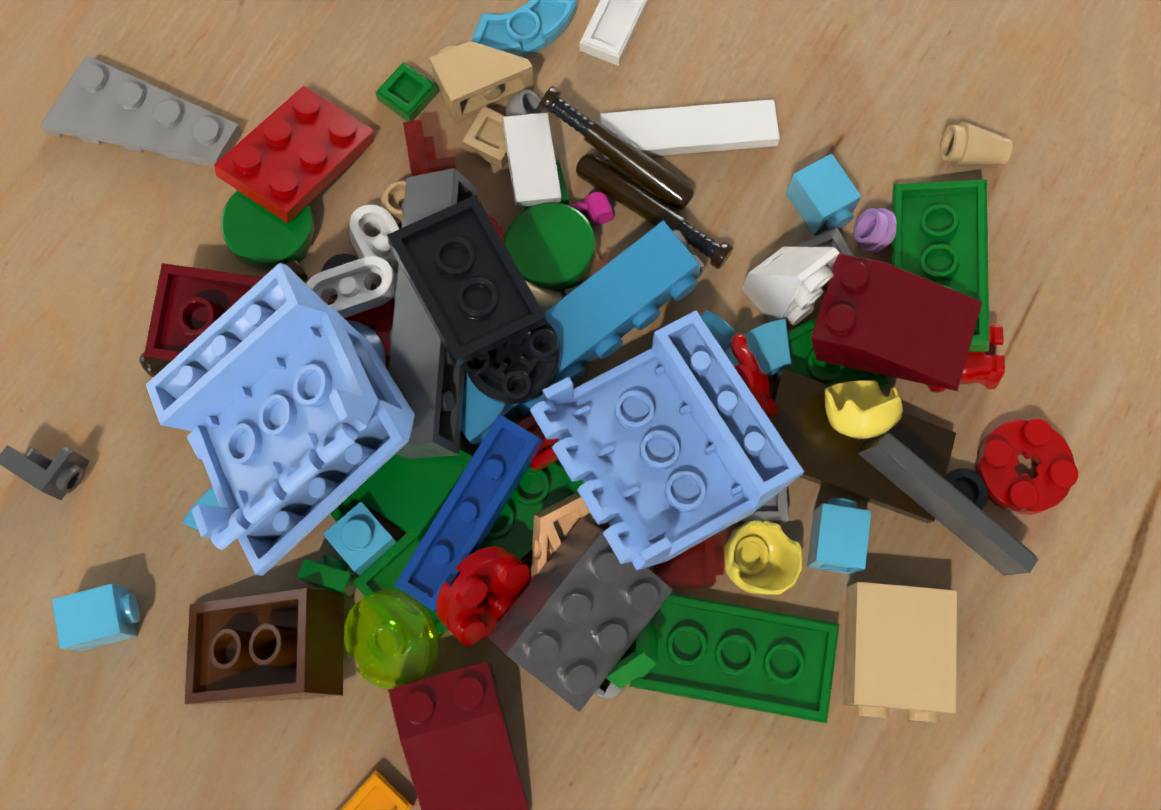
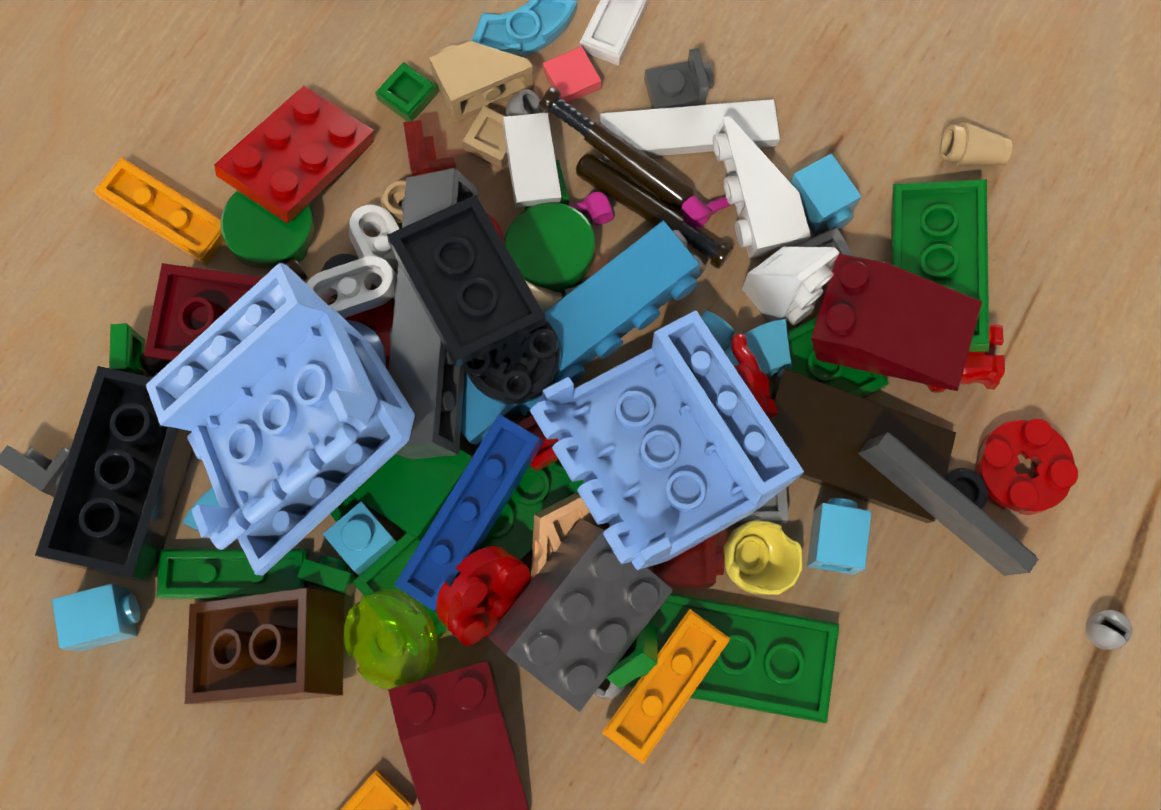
(117, 483): none -> black brick
(125, 349): none -> green tile
(128, 112): light grey wing -> none
(162, 210): none -> light orange tile
(223, 574): none -> green tile
(572, 74): none -> coral tile
(667, 687): none -> light orange tile
(680, 83): none -> dark grey bracket
(698, 213): none -> dark pink hand
(763, 197): none -> white slope
(862, 409): light yellow hair -> none
(875, 229): lavender plate -> none
(900, 651): tan brick -> none
(1105, 637): none -> light grey hinge

